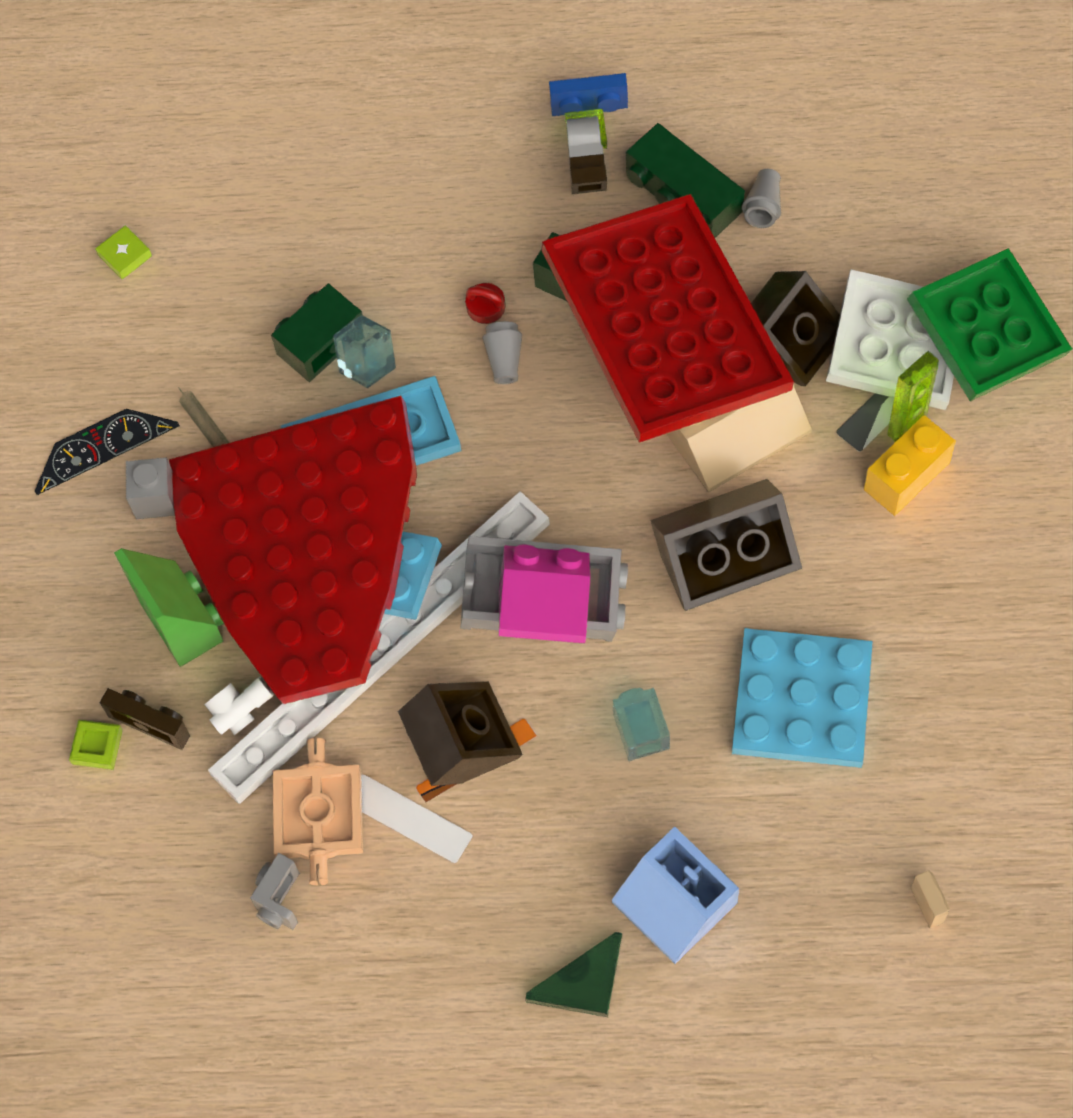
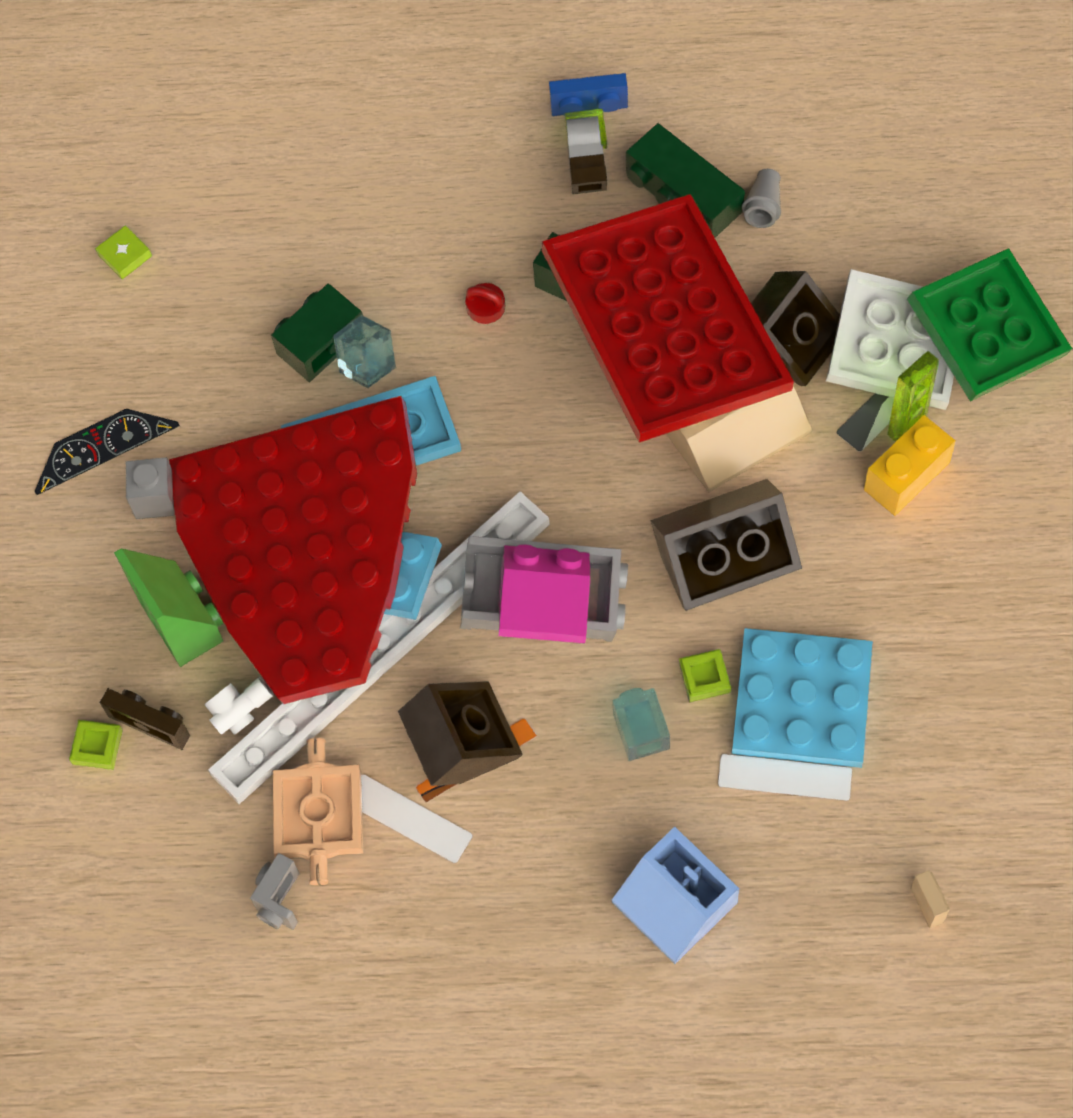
(198, 424): olive piece -> none
(503, 350): light grey cone -> none
(584, 983): clear green tile -> none
(704, 675): none -> lime tile
(785, 777): none -> white sticker

